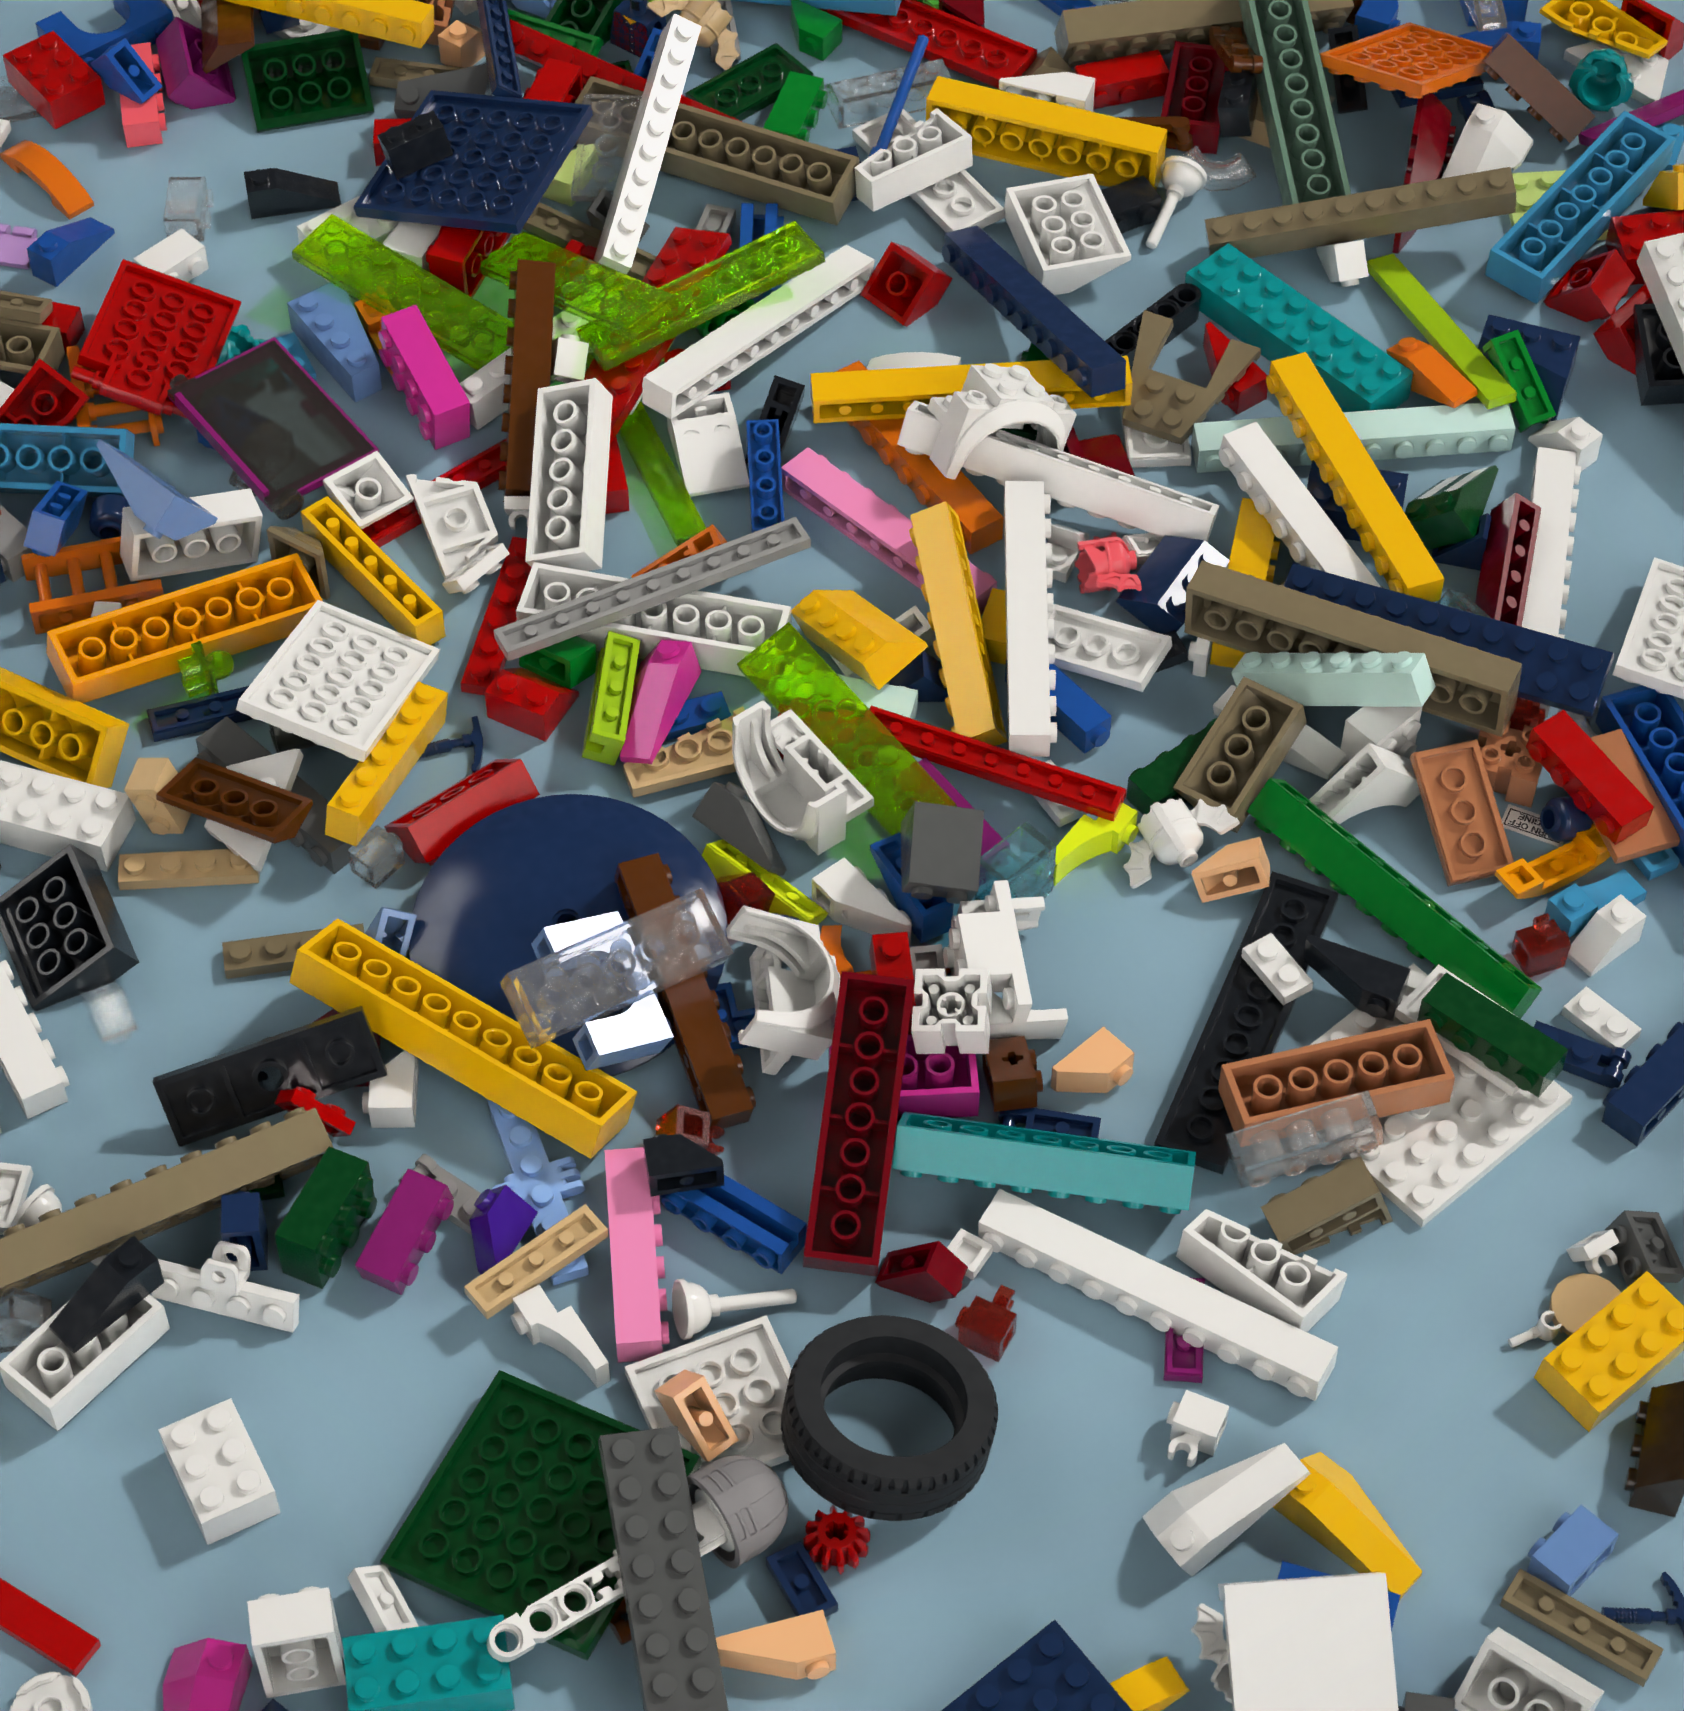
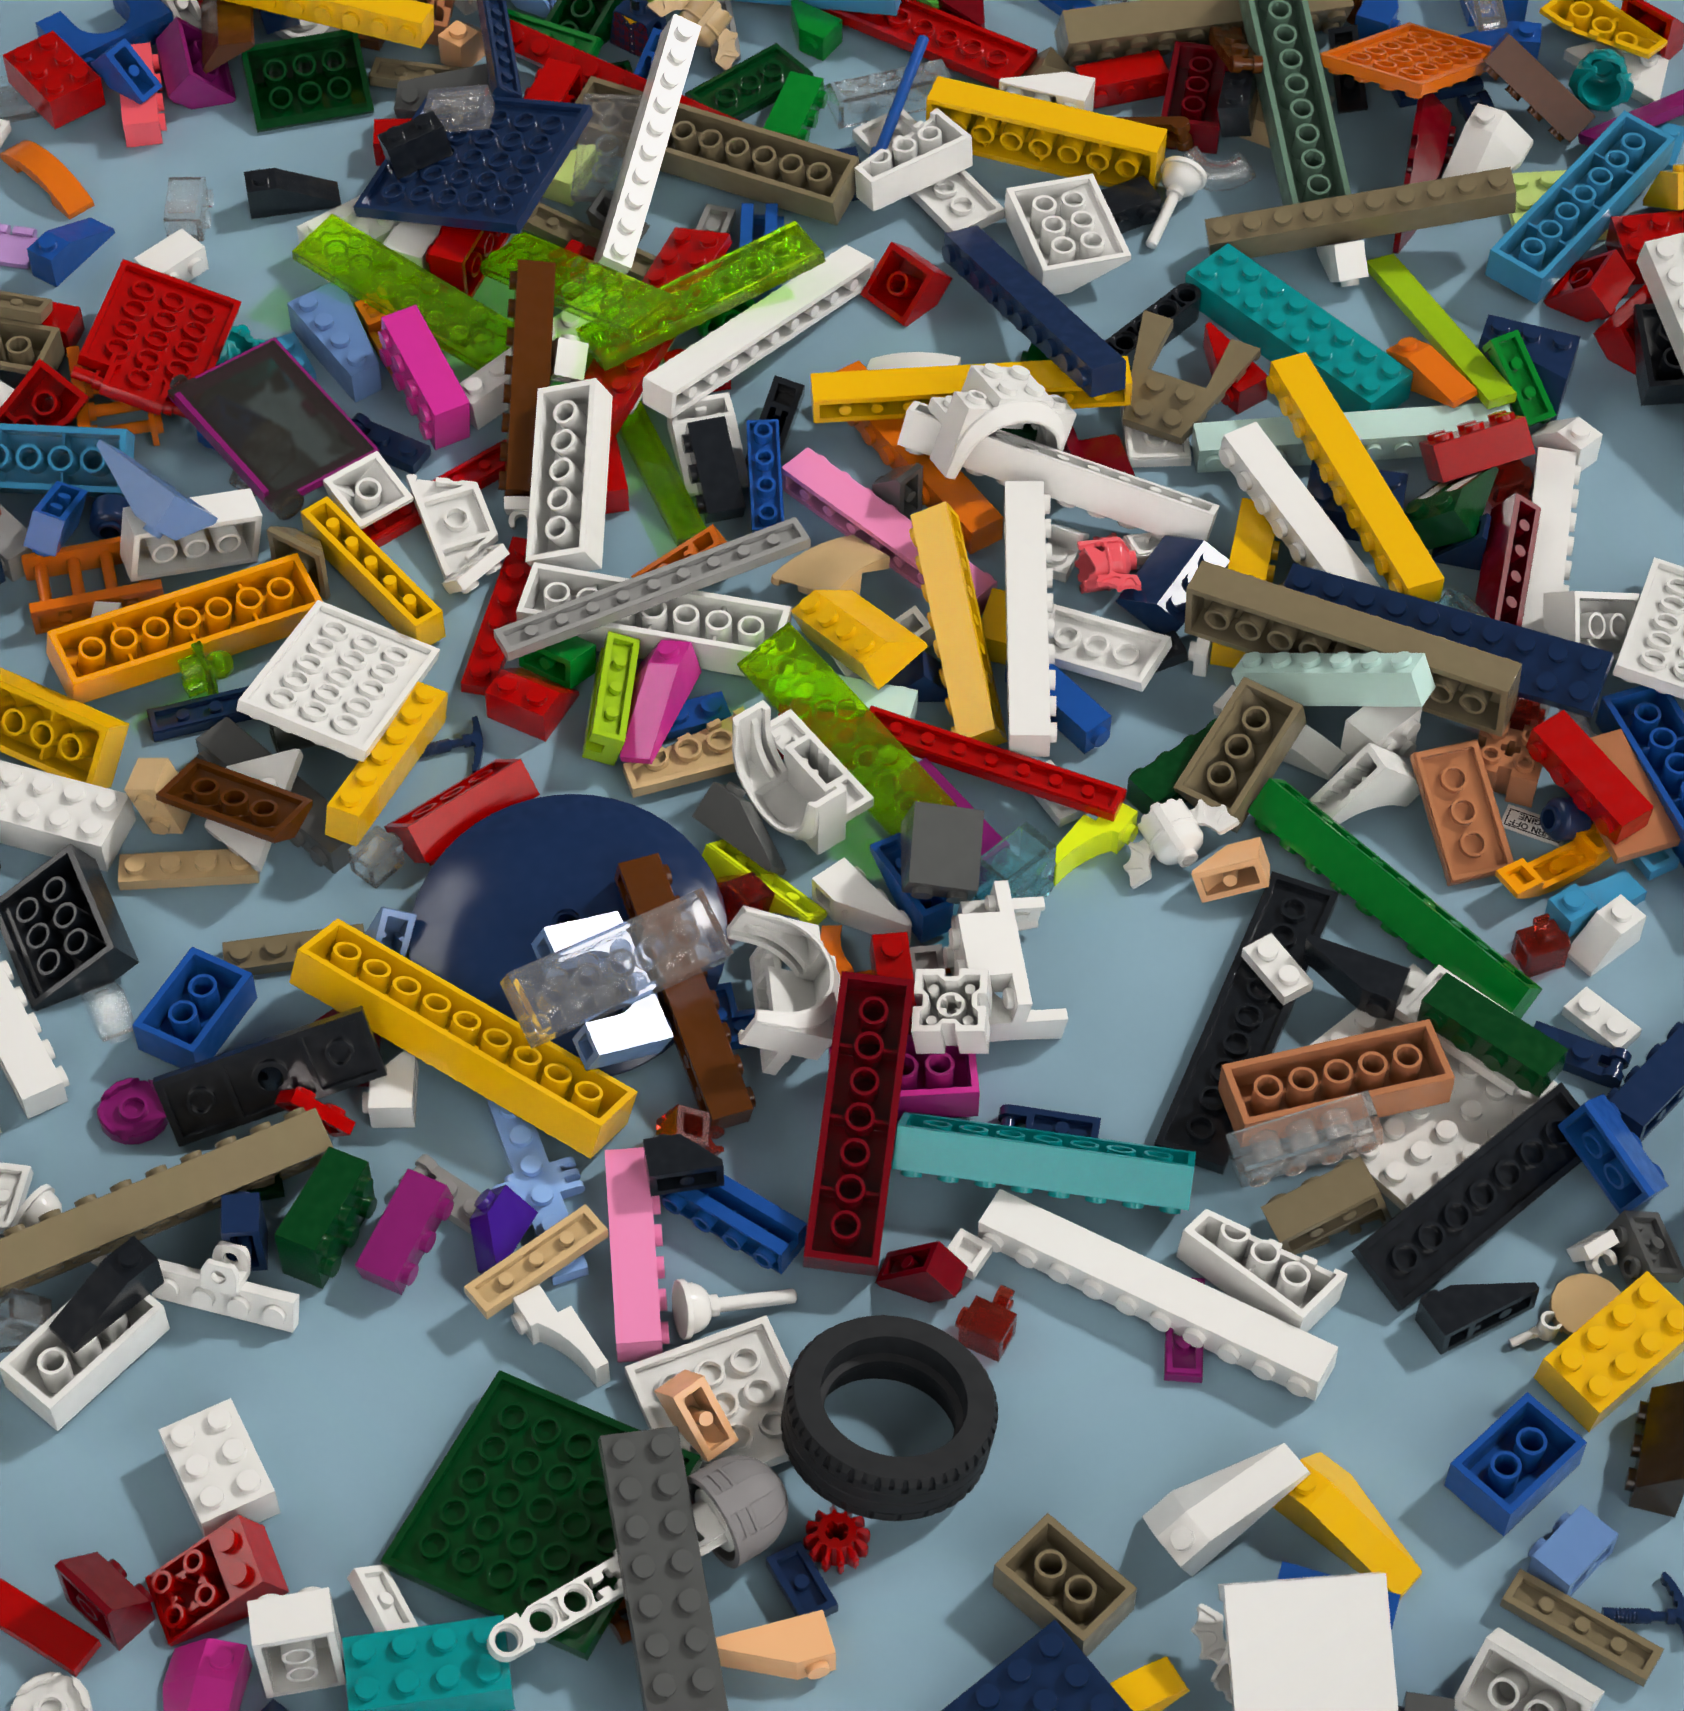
(106, 1597): none -> dark red slope
(131, 1112): none -> magenta tile
(195, 1009): none -> blue brick
(215, 1580): none -> red slope
(394, 447): none -> dark blue plate
(462, 107): none -> clear brick
(713, 470): none -> black brick
(832, 566): none -> tan slope
(902, 488): none -> dark grey slope
(1011, 1074): reddish brown brick -> none
(1063, 1580): none -> dark tan brick
(1094, 1065): light nougat slope -> none
(1196, 1425): white brick -> none
(1469, 1310): none -> black slope
(1471, 1201): none -> black plate
(1476, 446): none -> red brick
(1511, 478): none -> clear red brick
(1515, 1463): none -> blue brick
(1590, 617): none -> white slope
(1613, 1154): none -> blue slope

